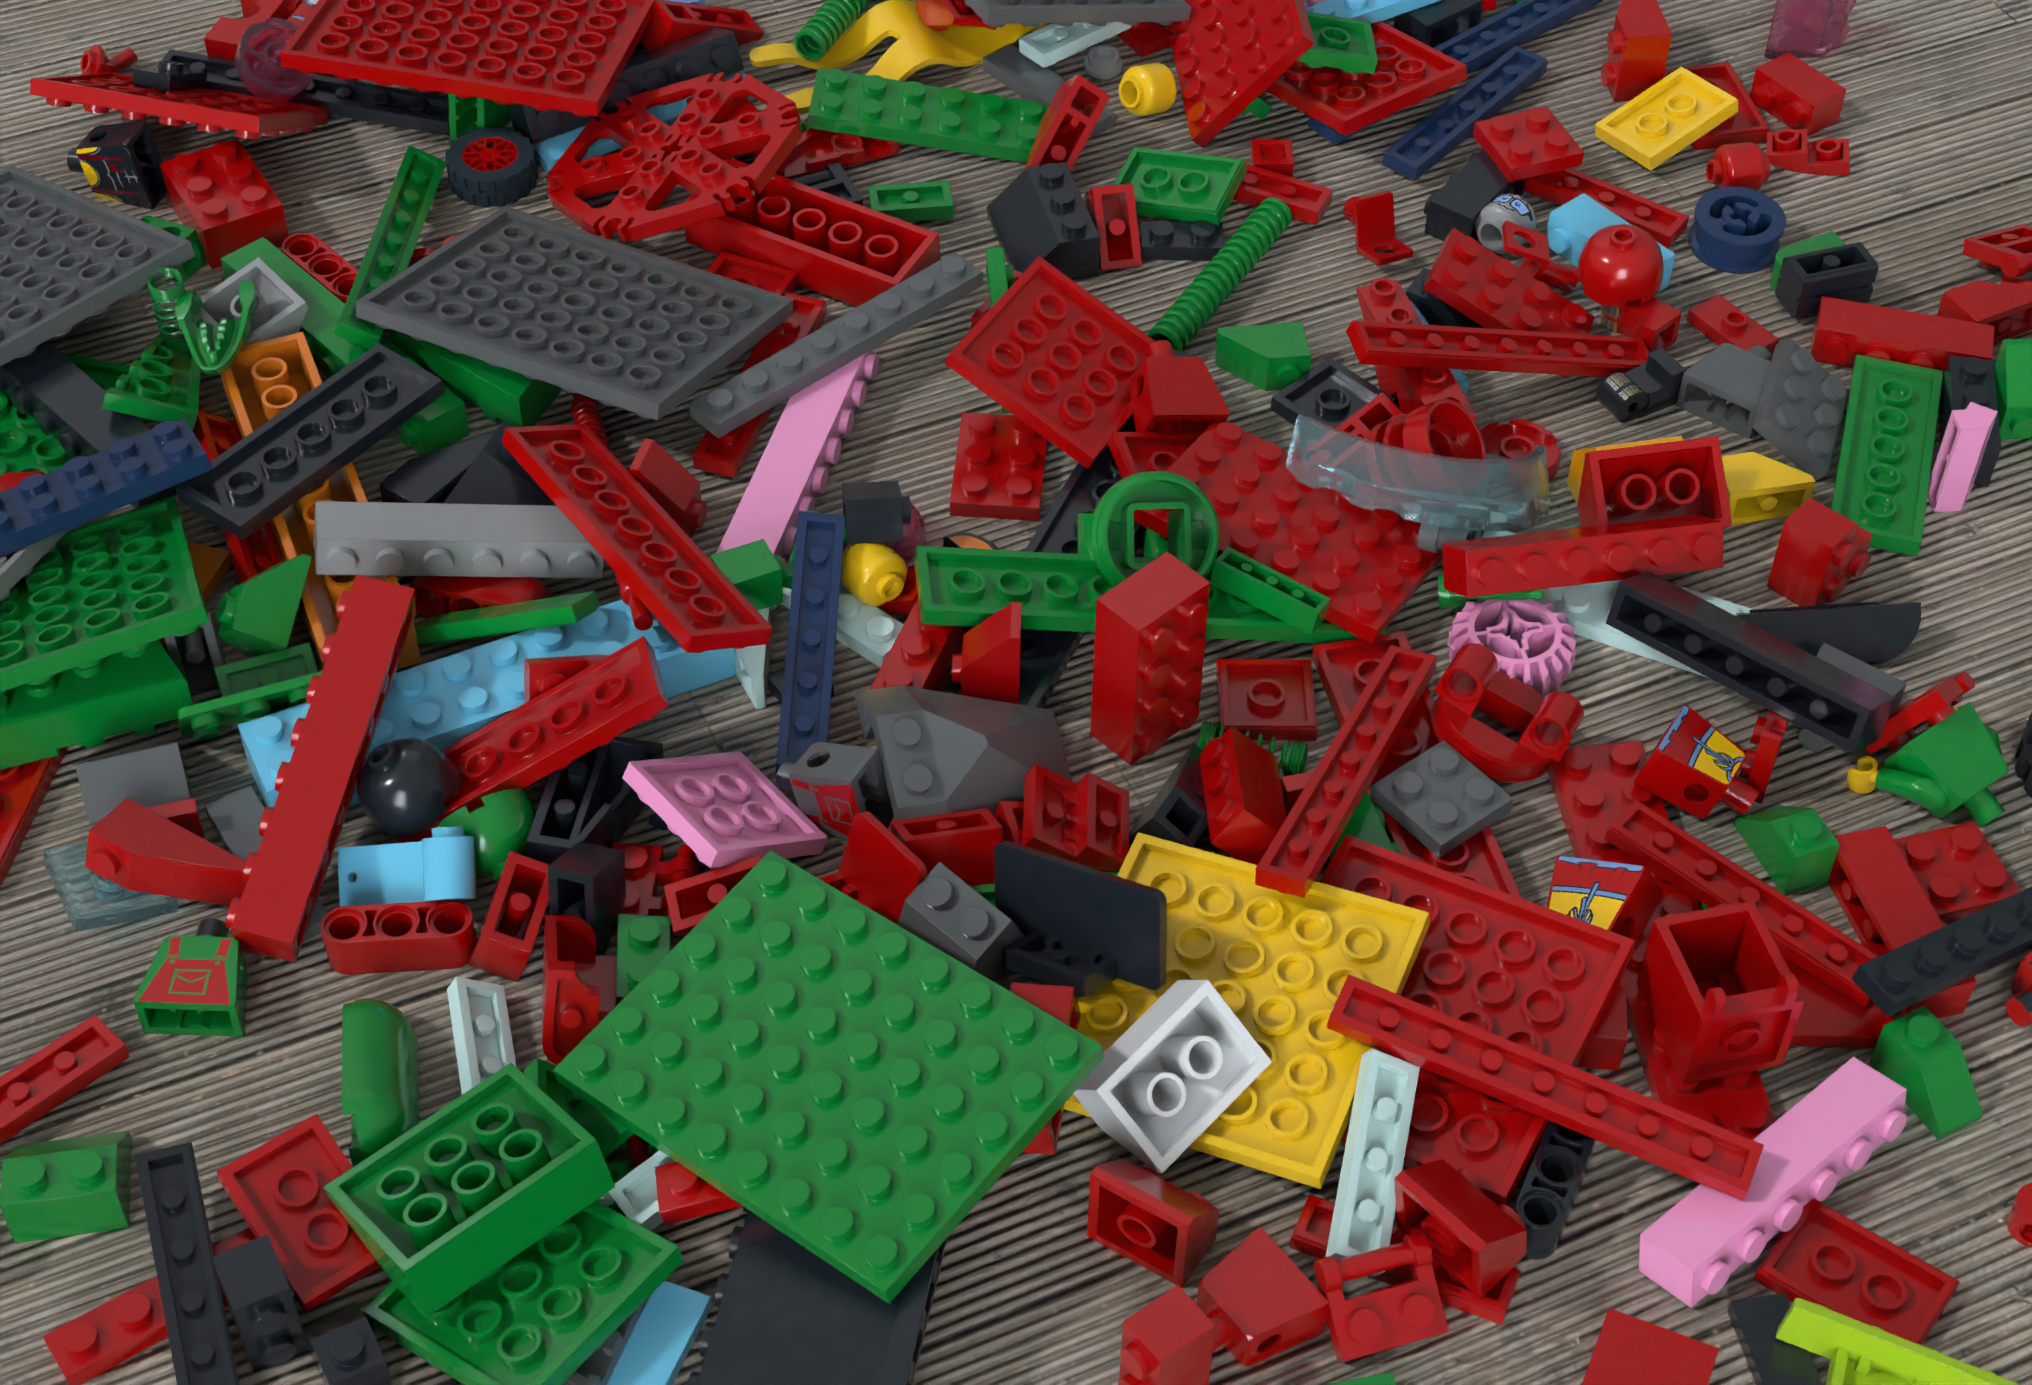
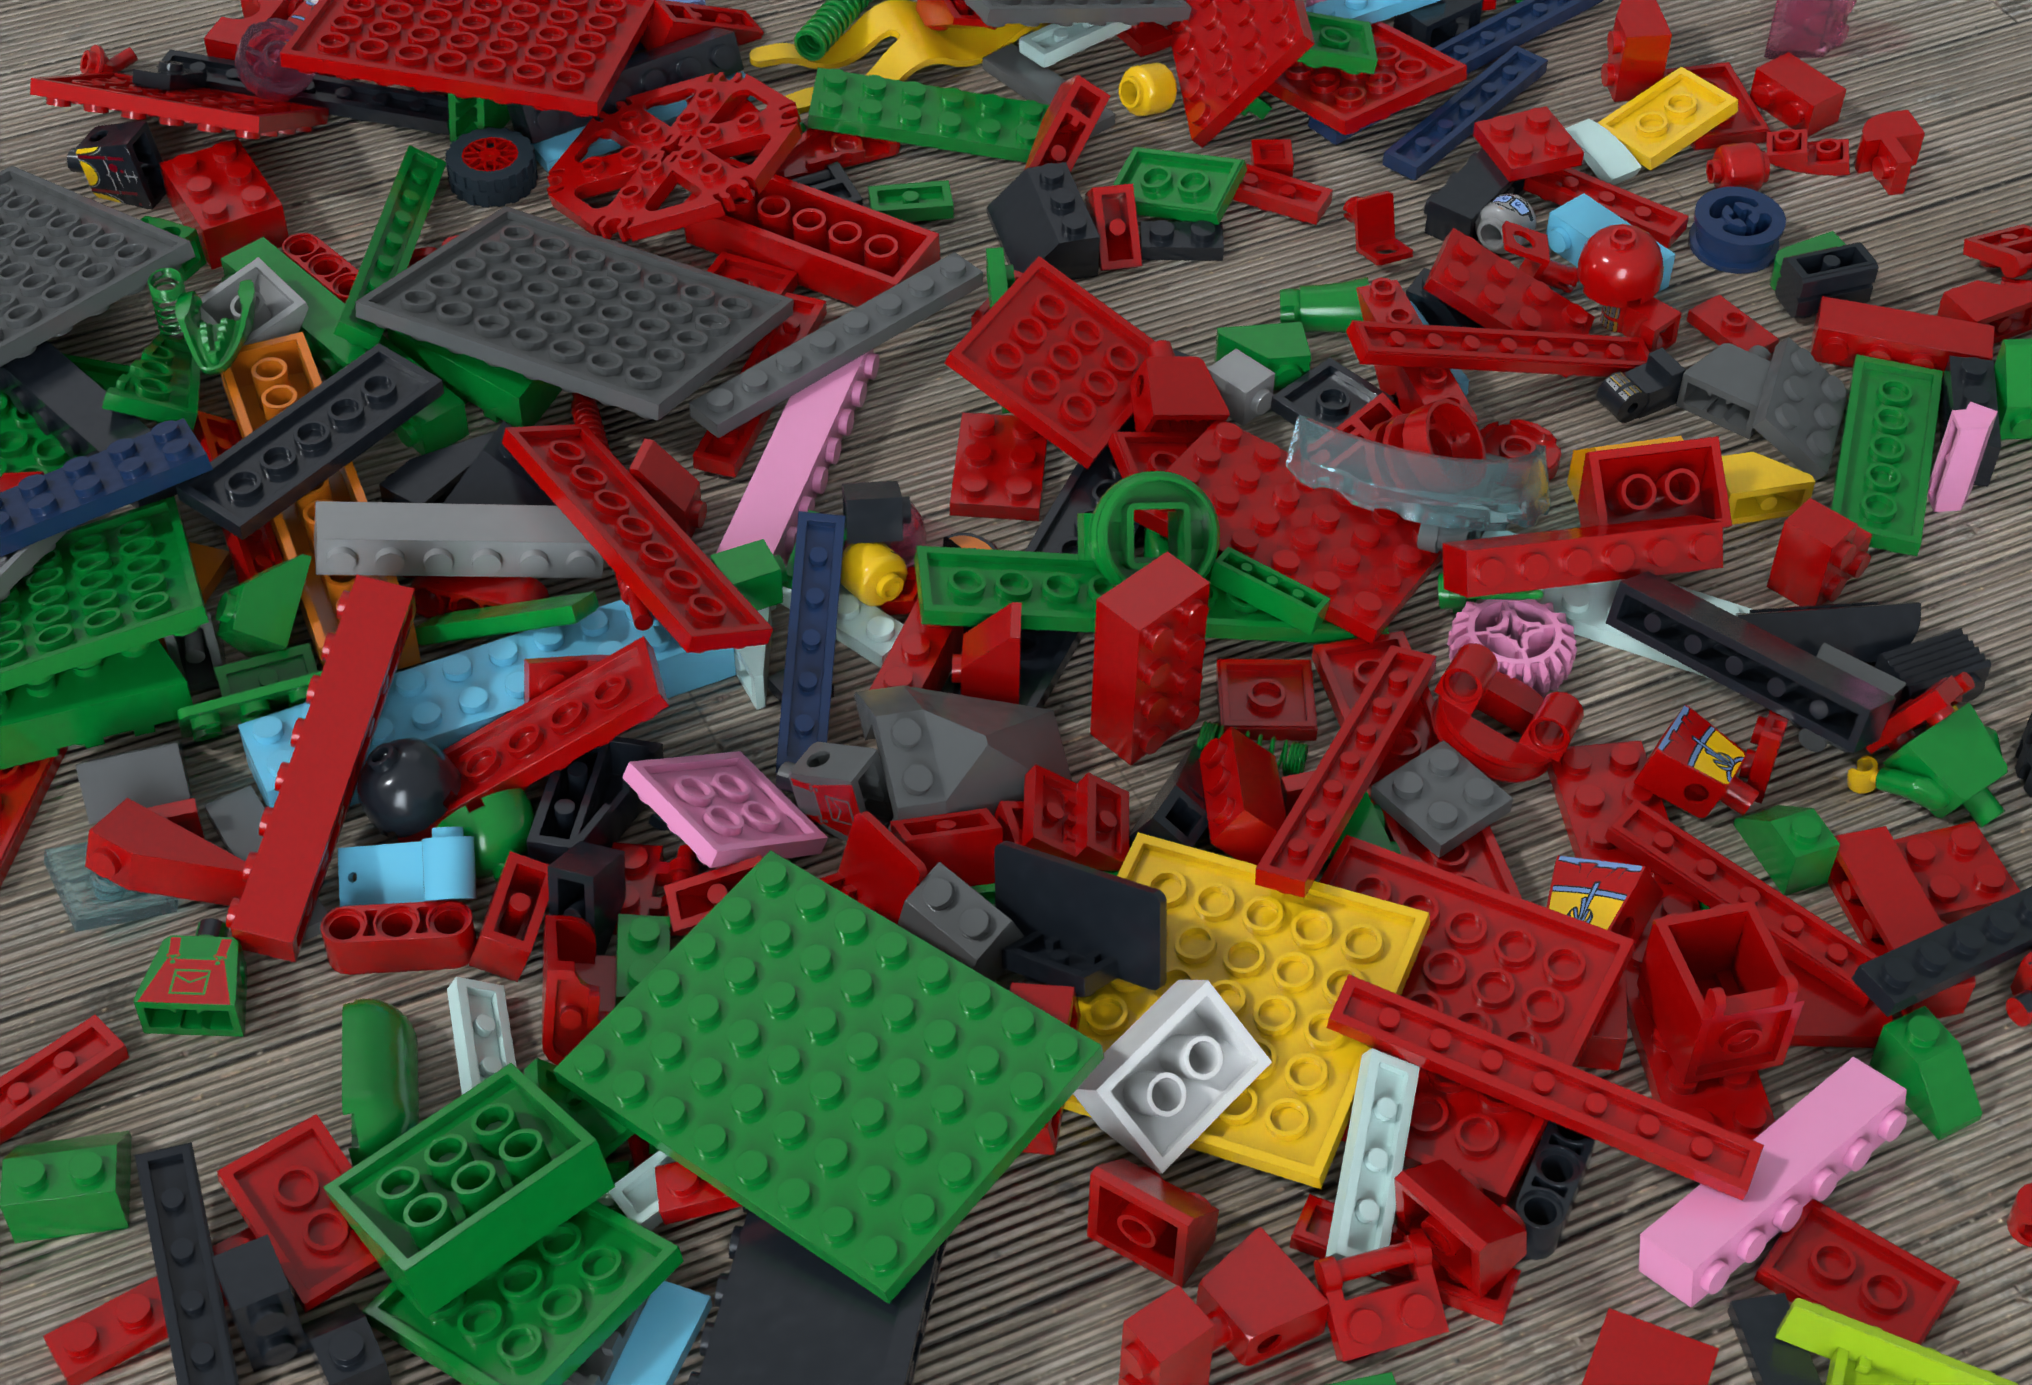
(1103, 62): light grey plate -> none
(1222, 274): green piece -> none
(1243, 385): none -> light grey brick
(1322, 306): none -> green plant
(1604, 152): none -> light aqua slope
(1889, 149): none -> red brick
(1933, 659): none -> black brick

